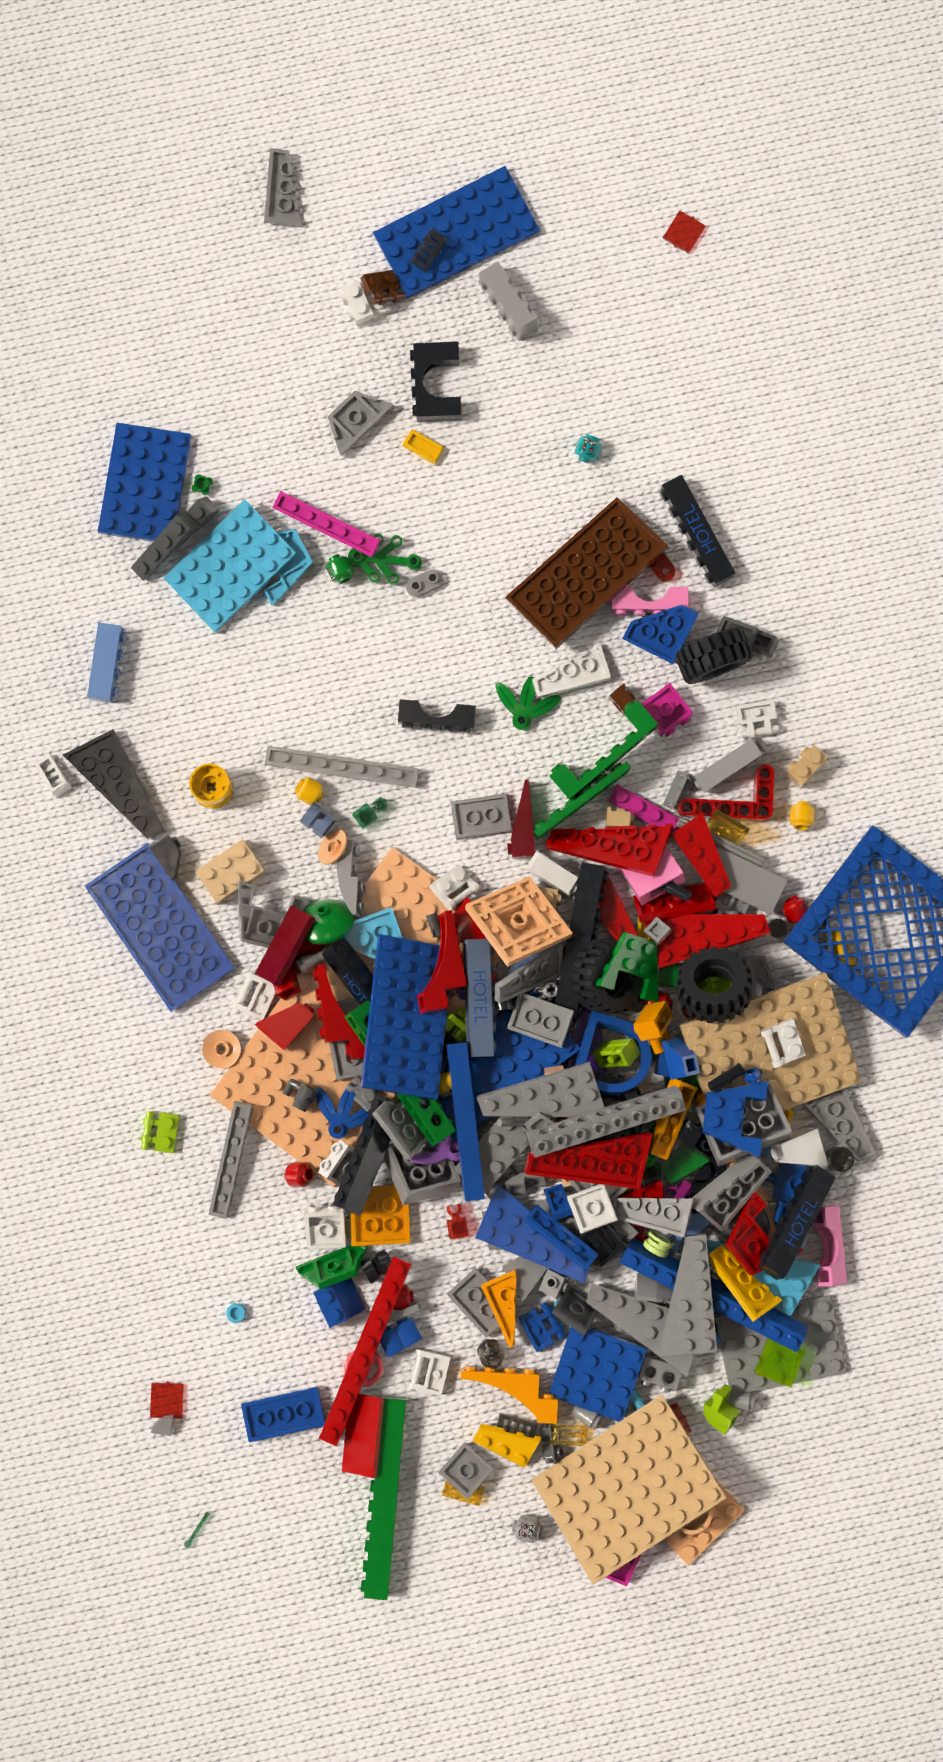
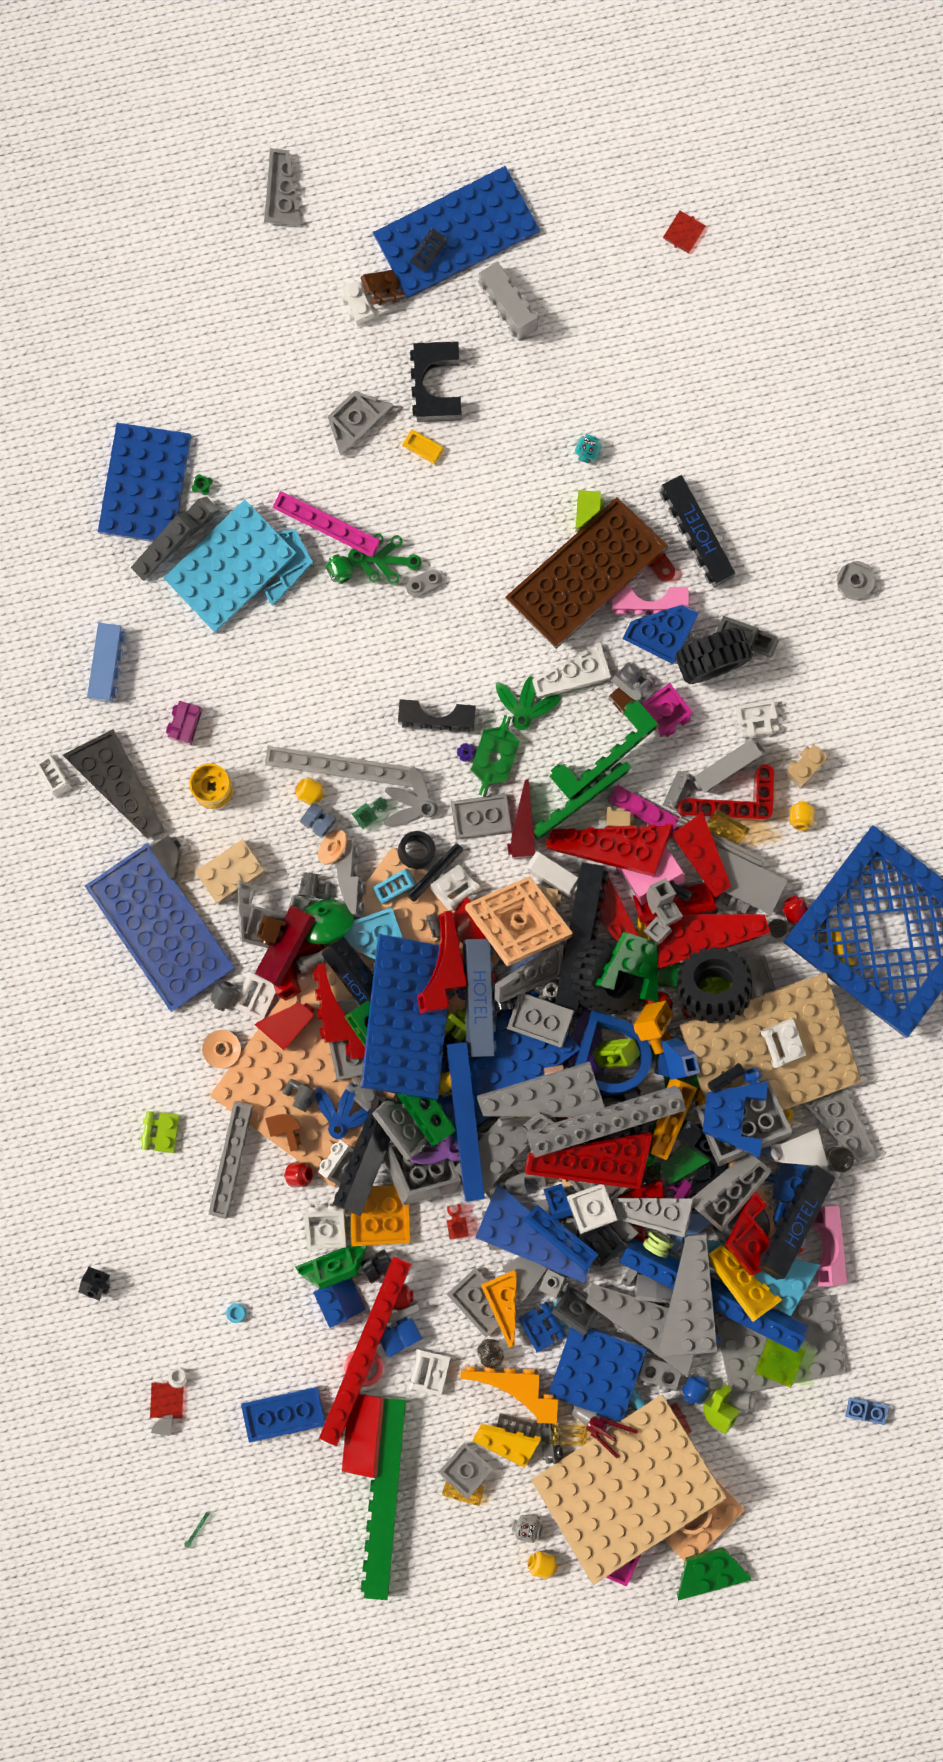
(94, 1283): none -> black brick
(177, 1378): none -> white plate
(184, 722): none -> magenta brick
(224, 995): none -> dark grey head
(270, 930): none -> reddish brown brick
(285, 1124): none -> dark orange brick
(309, 887): none -> dark grey piece
(409, 878): none -> medium azure slope
(417, 802): none -> light grey plant
(420, 837): none -> black tyre
(435, 872): none -> black axle
(466, 757): none -> dark purple plate
(495, 740): none -> green plate
(542, 1565): none -> yellow head
(588, 507): none -> lime slope
(598, 1428): none -> dark red plant
(628, 677): none -> light grey plate
(629, 1276): none -> light grey tile
(660, 901): none -> light grey brick
(696, 1390): none -> blue head
(710, 1572): none -> green wing
(865, 576): none -> light grey plate
(867, 1411): none -> medium blue slope

